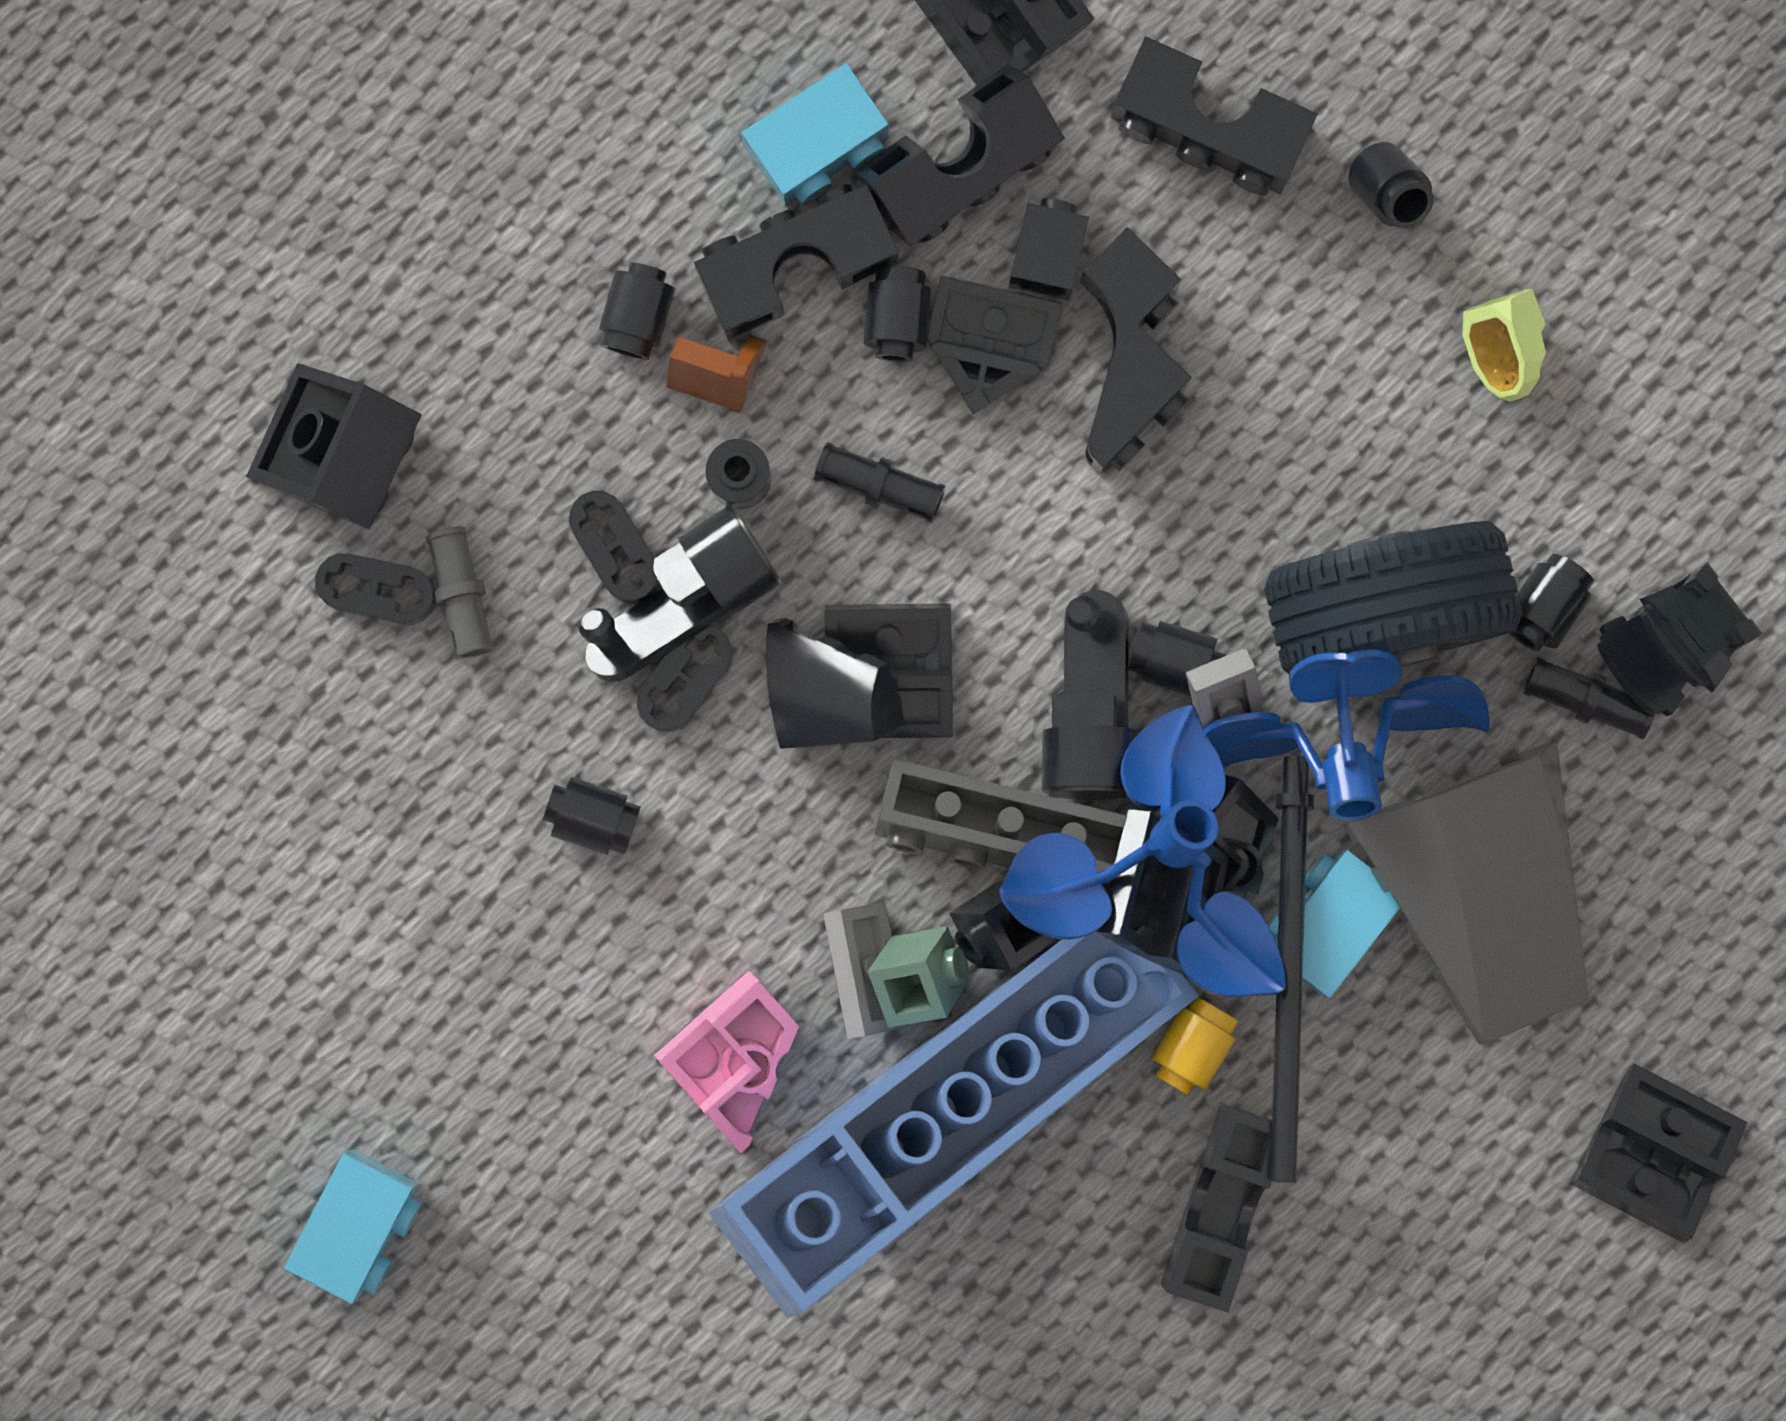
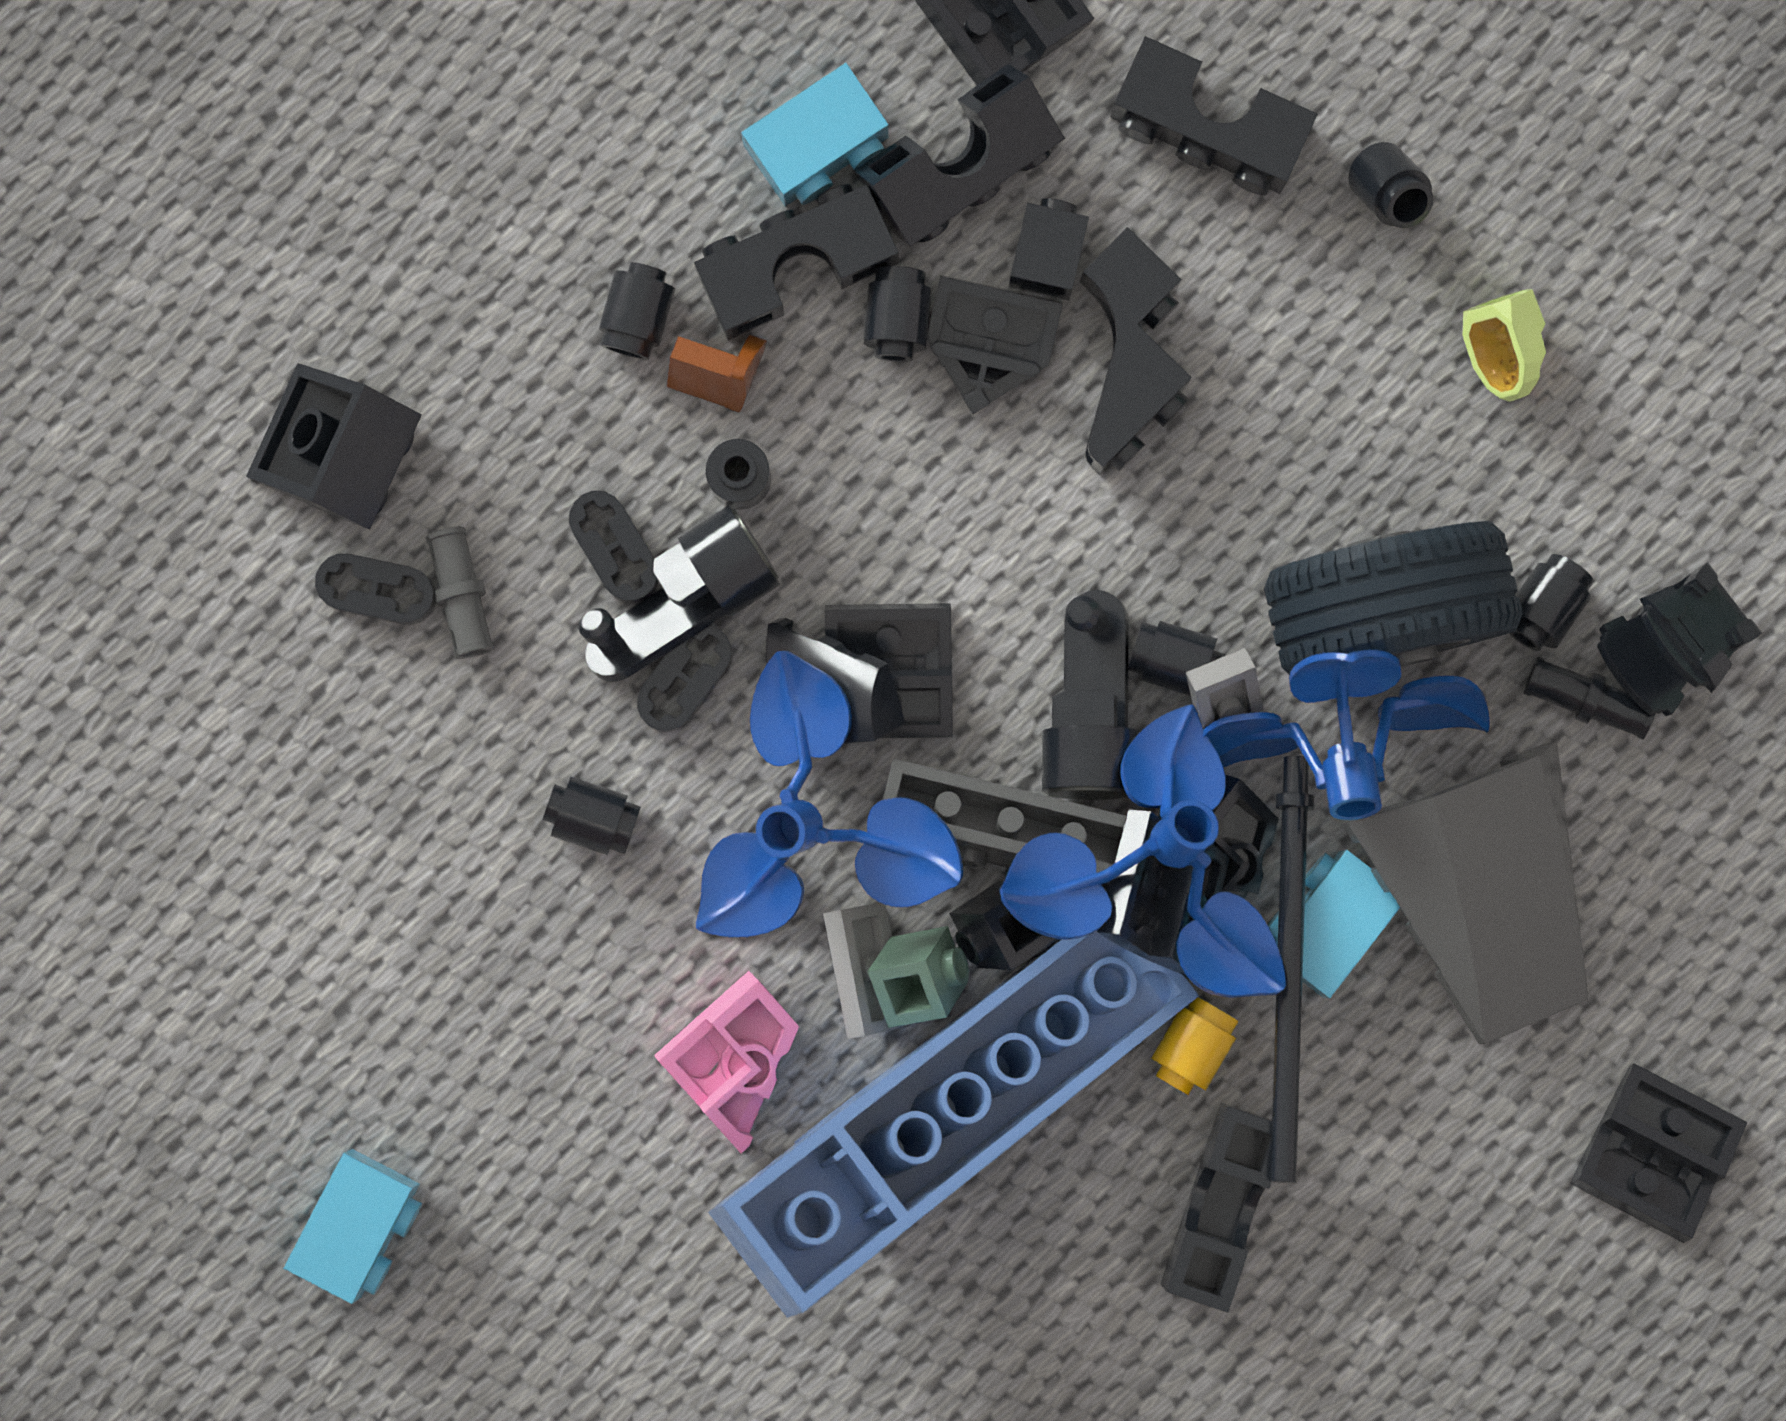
(745, 880): none -> blue plant
(879, 482): black pin -> none

